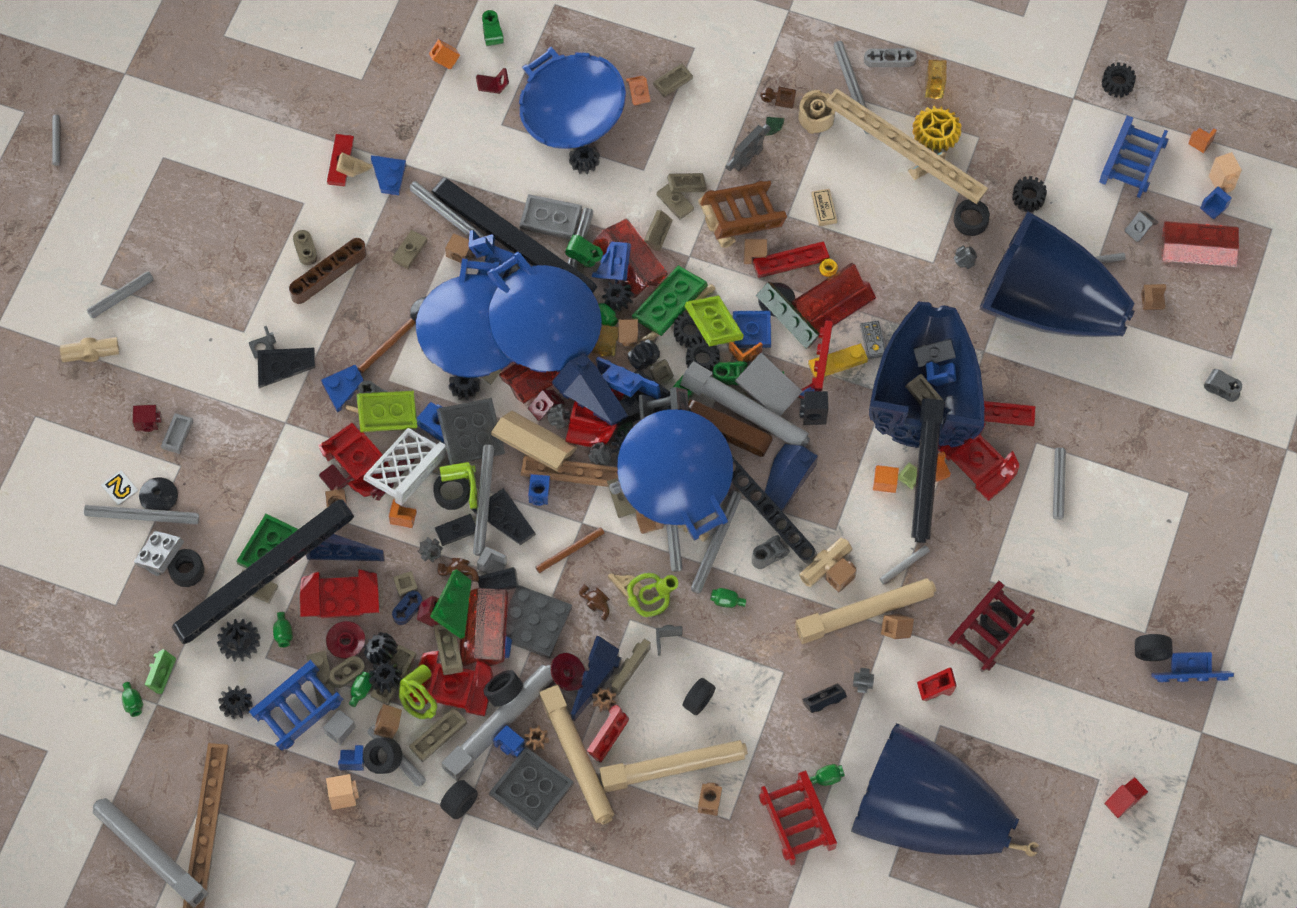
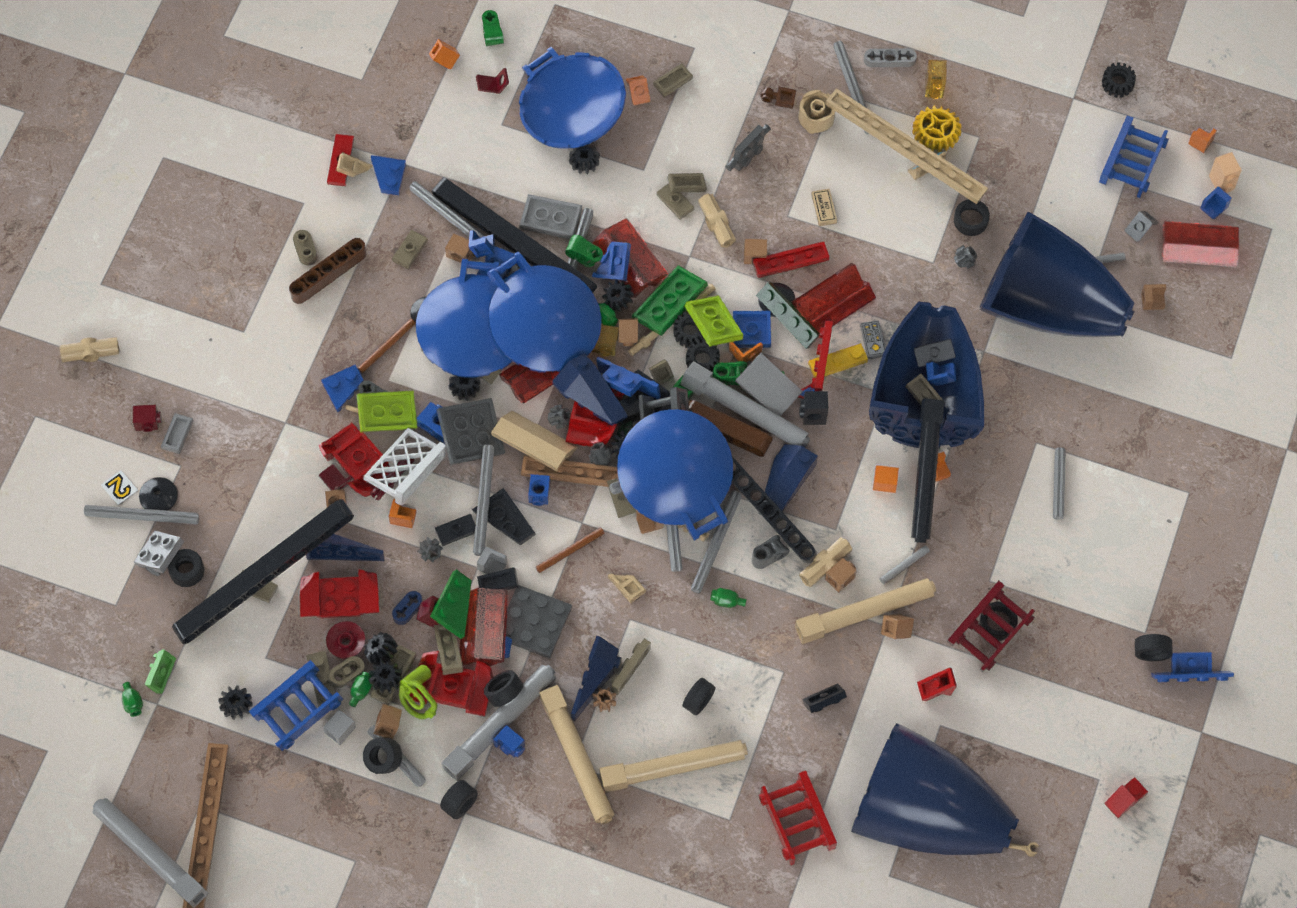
(56, 140): light grey bar -> none
(120, 294): light grey axle -> none
(247, 638): black gear -> none
(266, 536): green wing -> none
(268, 340): dark grey bracket -> none
(282, 631): green plant -> none
(283, 363): black wing -> none
(342, 791): light nougat brick -> none
(352, 759): blue panel -> none
(405, 583): dark tan plate -> none
(438, 734): dark tan plate -> none
(451, 504): black tyre -> none
(459, 564): reddish brown piece -> none
(460, 471): lime piece -> none
(531, 788): dark grey plate -> none
(538, 733): medium nougat gear -> none
(543, 403): bracket -> none
(572, 667): dark red dish -> none
(596, 600): reddish brown piece -> none
(608, 733): red plate -> none
(643, 354): black gear -> none
(658, 230): dark tan plate -> none
(663, 586): lime piece -> none
(667, 631): dark grey bracket -> none
(706, 806): medium nougat brick -> none
(740, 224): dark orange fence -> none
(775, 124): clear green tile -> none
(828, 263): yellow plate -> none
(828, 775): green plant -> none
(863, 680): dark grey gear -> none
(908, 475): yellowish green tile -> none
(983, 465): red piece -> none
(1009, 413): red plate -> none
(1029, 184): black tyre -> none
(1223, 384): dark grey piece -> none

